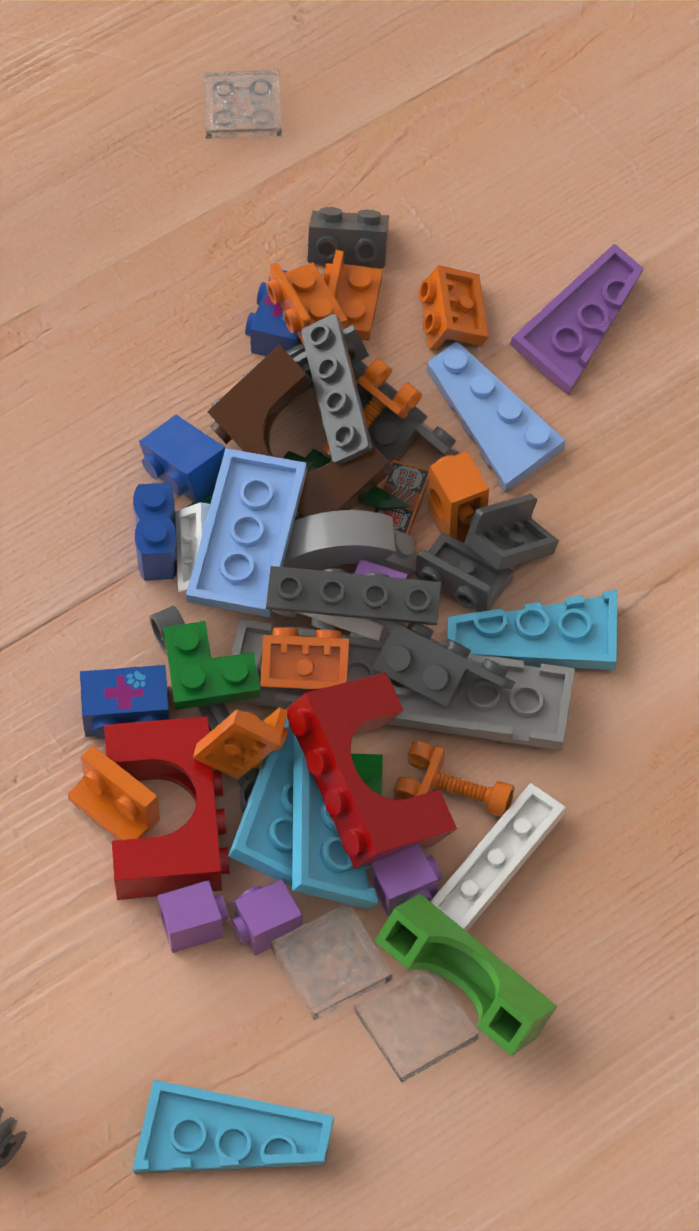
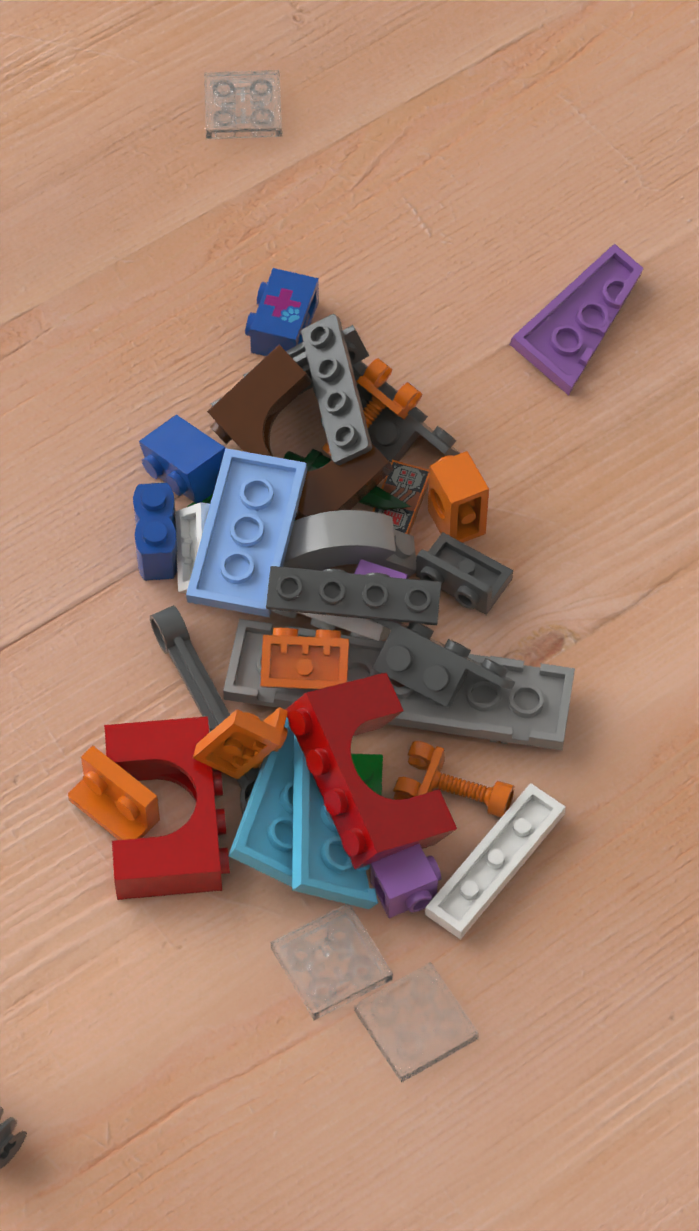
(123, 697): blue brick -> none
(192, 916): medium lavender brick -> none
(206, 680): green plate -> none
(221, 1131): medium azure wing -> none
(265, 915): medium lavender brick -> none
(302, 297): orange bracket -> none
(355, 292): orange bracket -> none
(357, 234): dark grey bracket -> none
(431, 941): bright green arch -> none
(453, 307): orange bracket -> none
(501, 424): light blue wing -> none
(508, 535): dark grey bracket -> none
(560, 634): medium azure wing -> none

